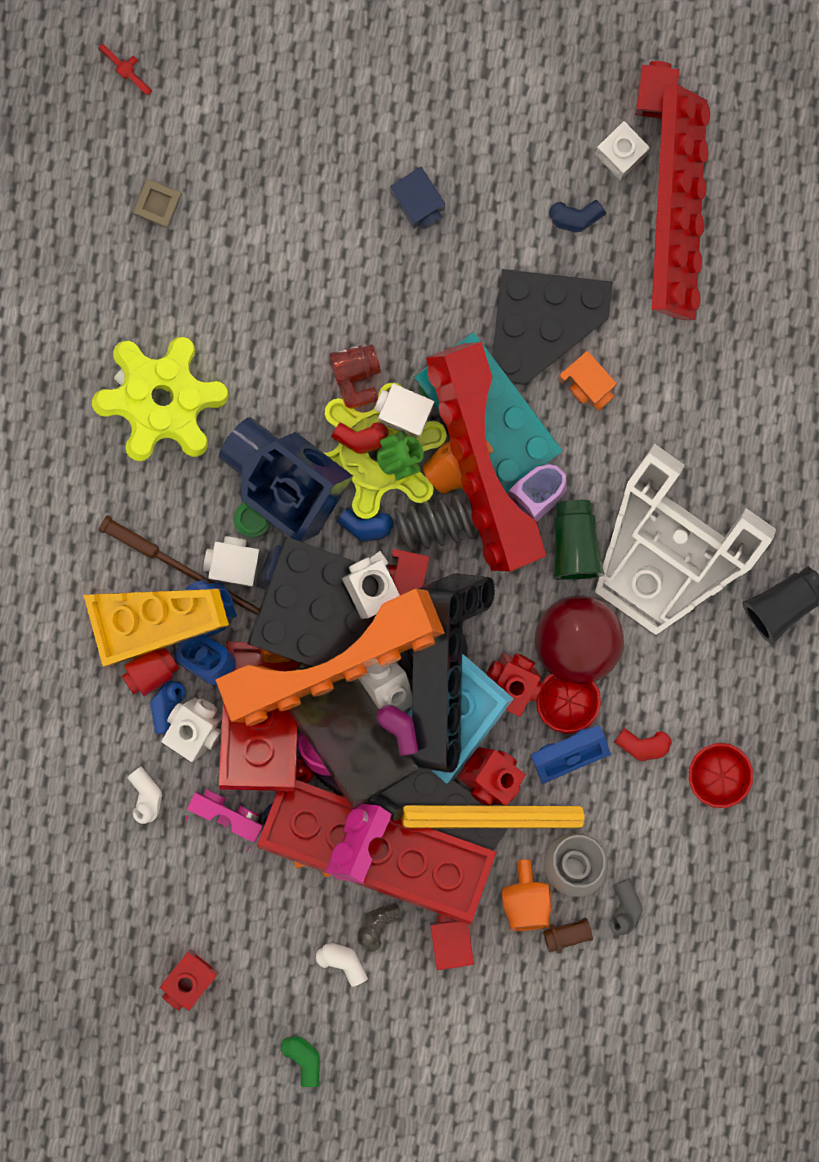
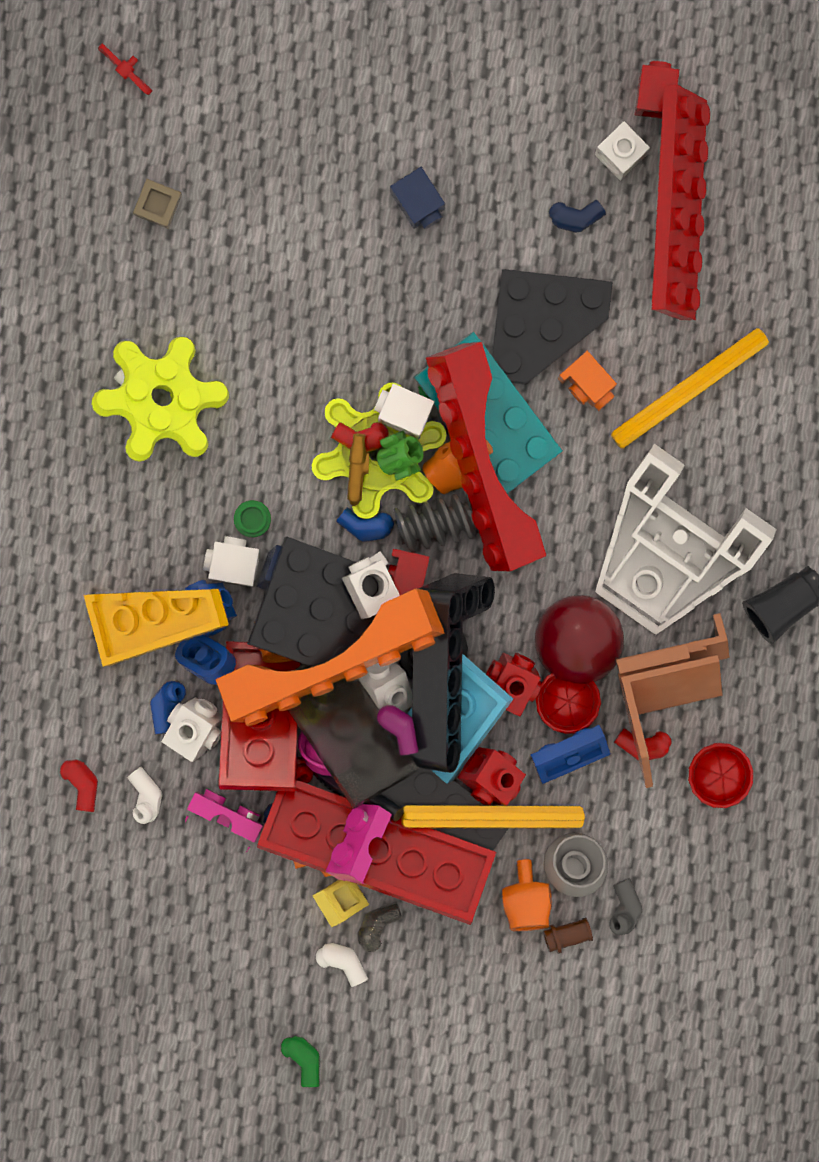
(84, 781): none -> red arm
(149, 671): red brick -> none
(152, 551): reddish brown piece -> none
(188, 981): red brick -> none
(285, 478): dark blue brick -> none
(340, 901): none -> light yellow slope
(355, 366): clear red piece -> none
(358, 468): none -> pearl gold piece
(451, 943): red brick -> none
(539, 490): rock -> none
(576, 542): dark green plant -> none
(670, 679): none -> nougat piece
(690, 388): none -> yellow axle

